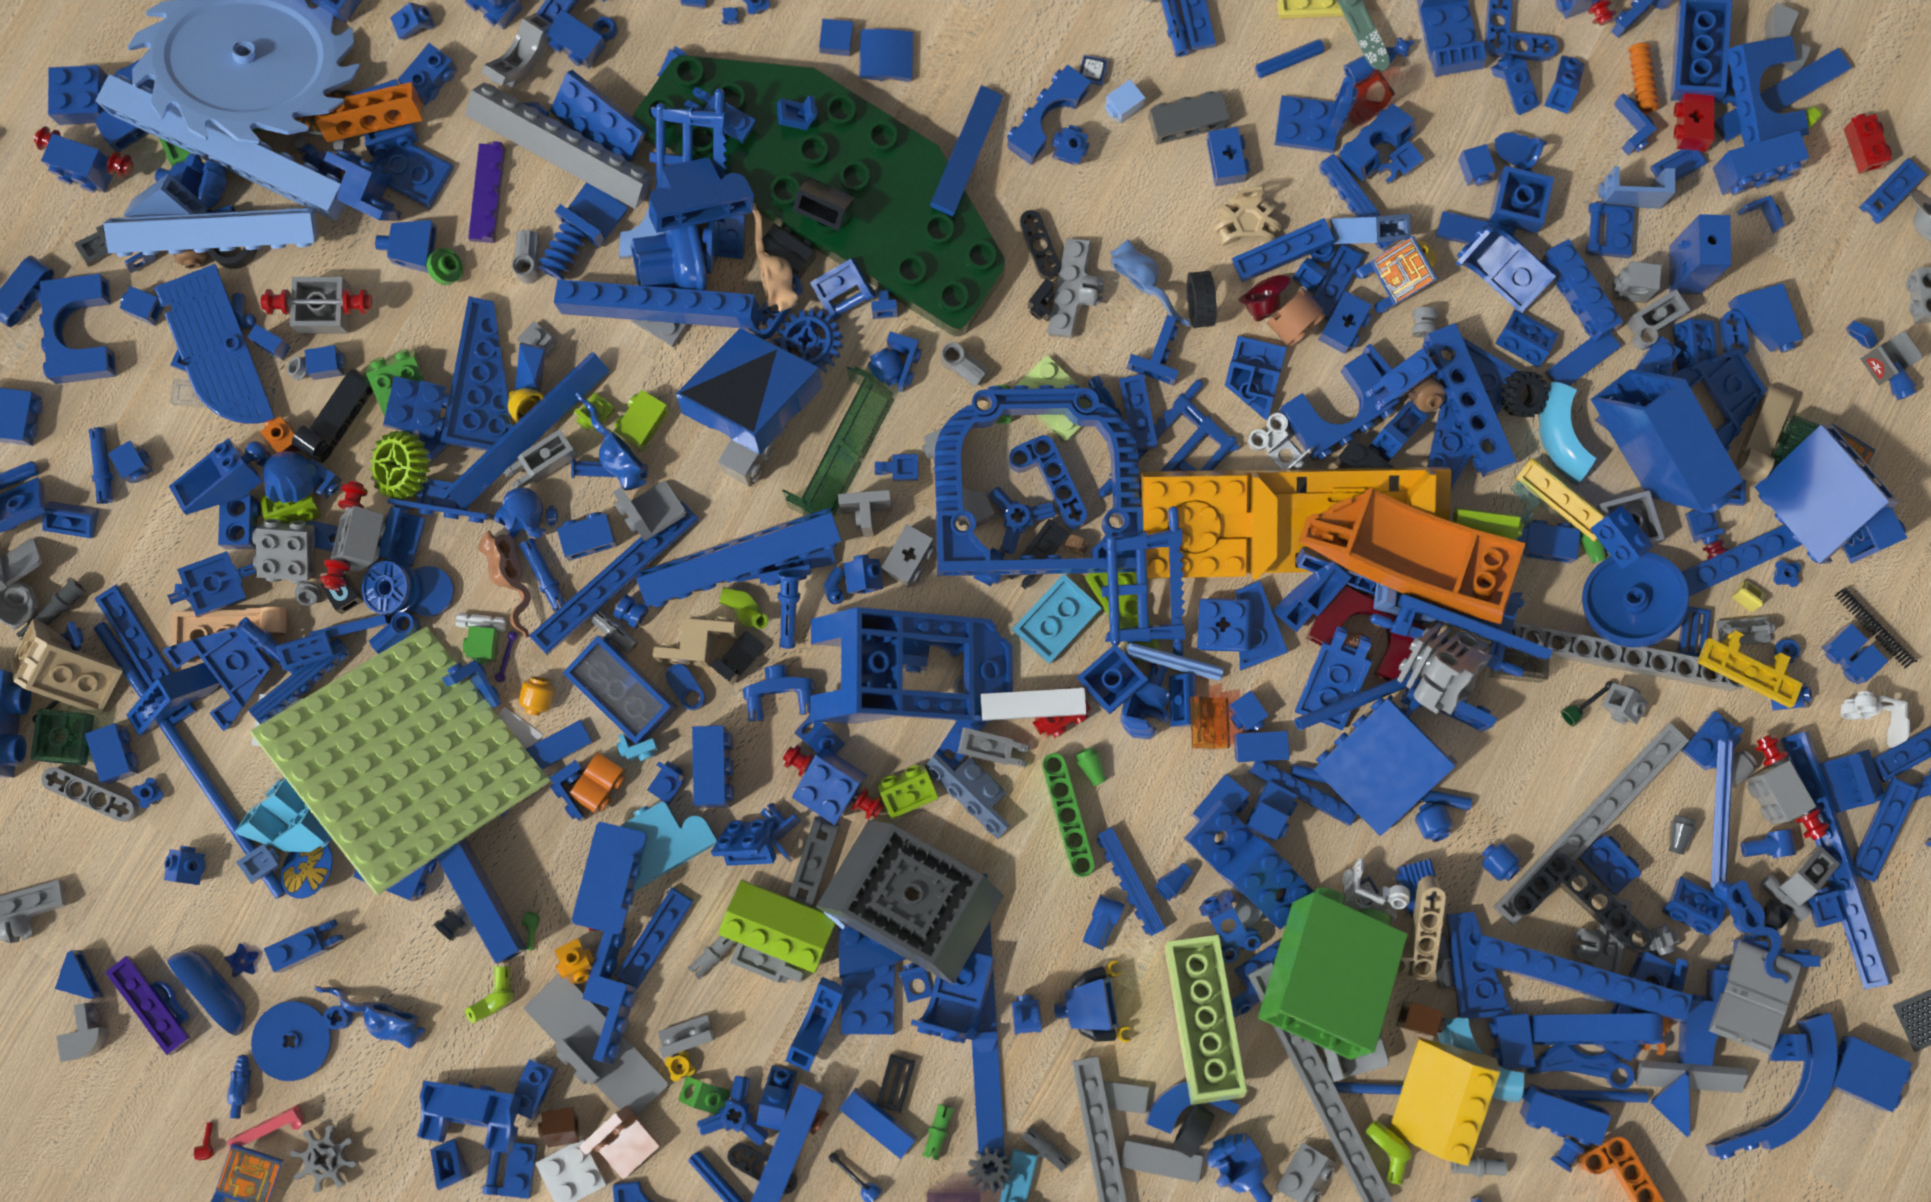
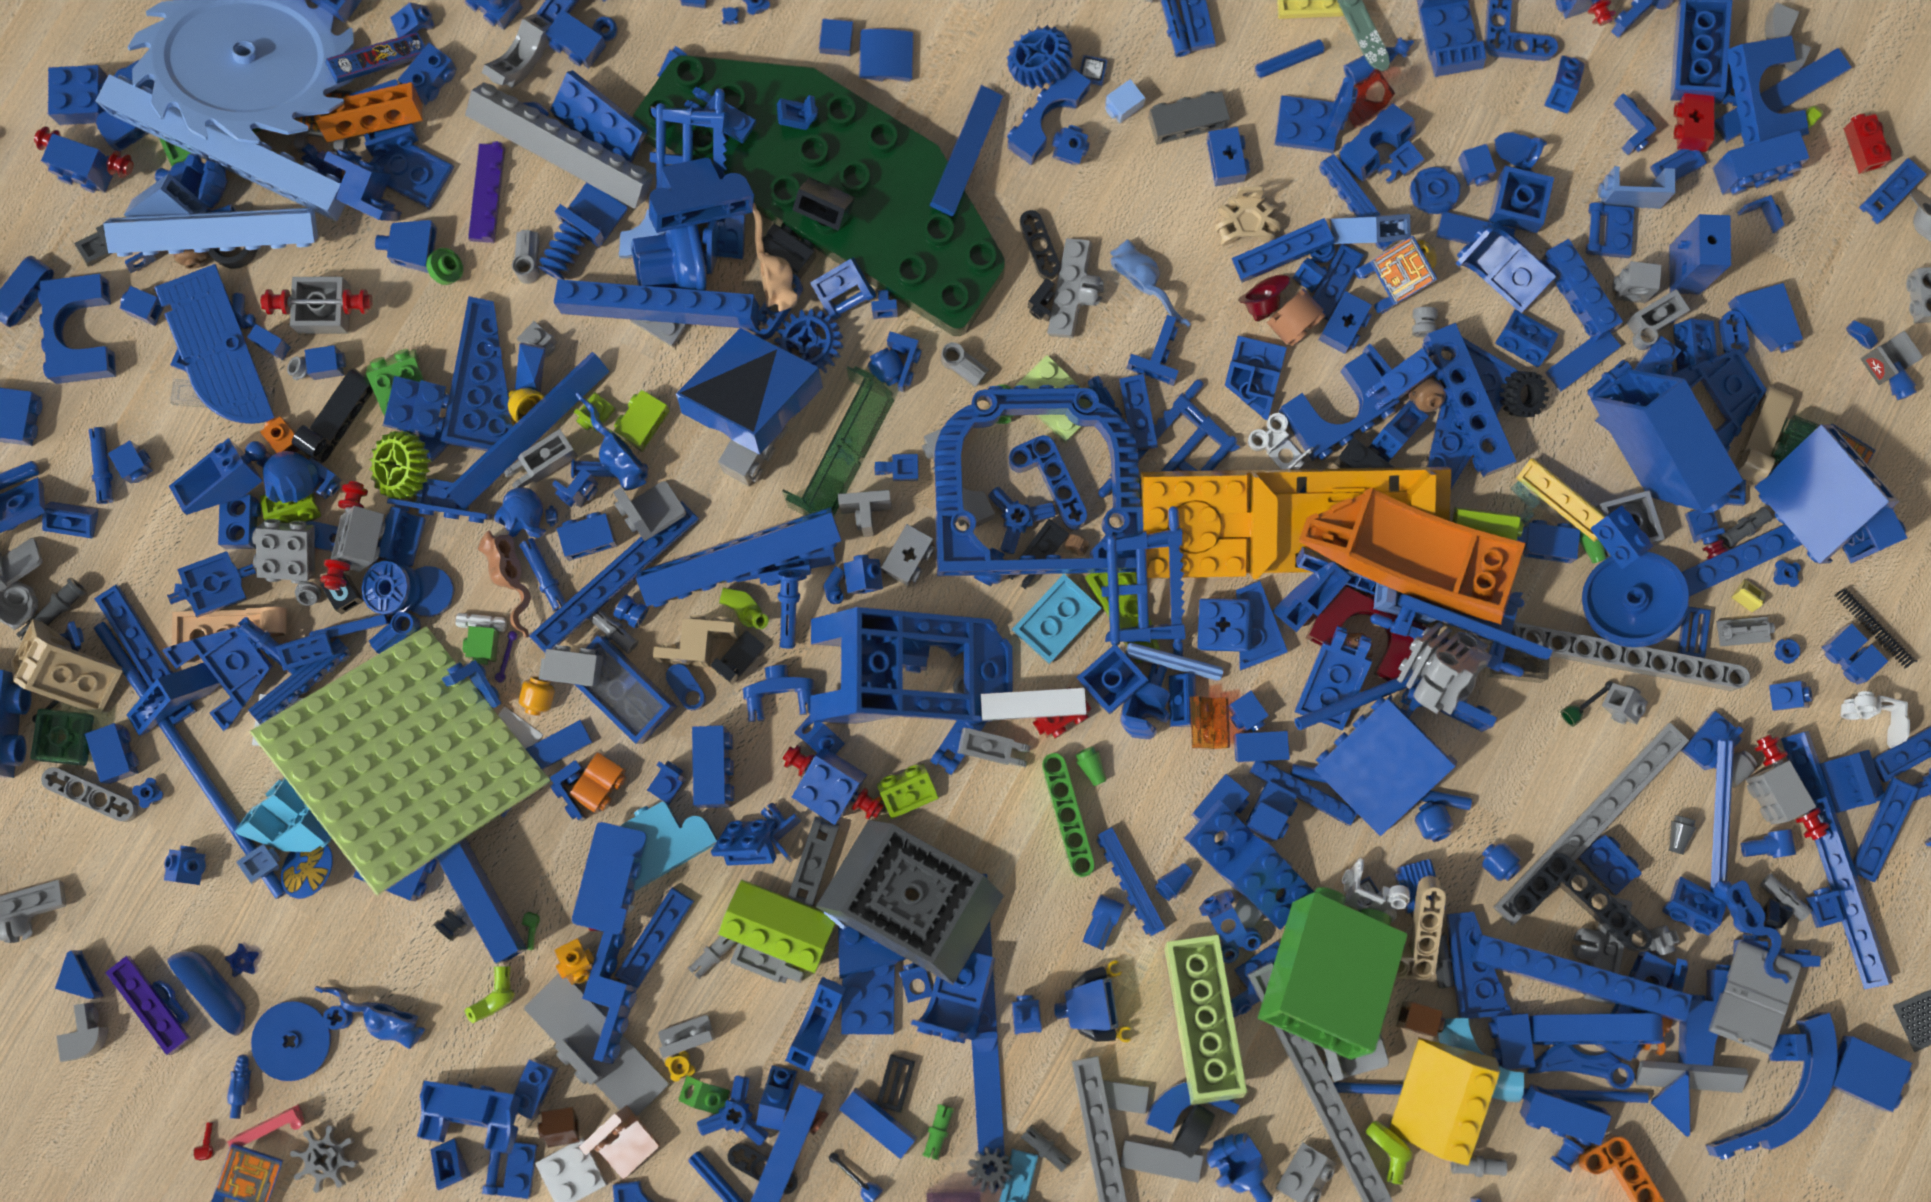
(301, 947): blue hinge -> none
(375, 57): none -> tile
(571, 667): none -> light grey hinge
(579, 491): none -> blue bracket
(642, 750): medium azure bracket -> none
(973, 790): sand blue bracket -> none
(1040, 57): none -> blue gear
(1201, 299): black tyre -> none
(1434, 190): none -> blue tile
(1518, 83): blue bracket -> none
(1558, 434): medium azure brick -> none
(1608, 378): none -> blue axle
(1643, 77): orange piece -> none
(1746, 527): none -> dark grey pin
(1767, 680): yellow hinge -> none
(1809, 876): light grey brick -> none

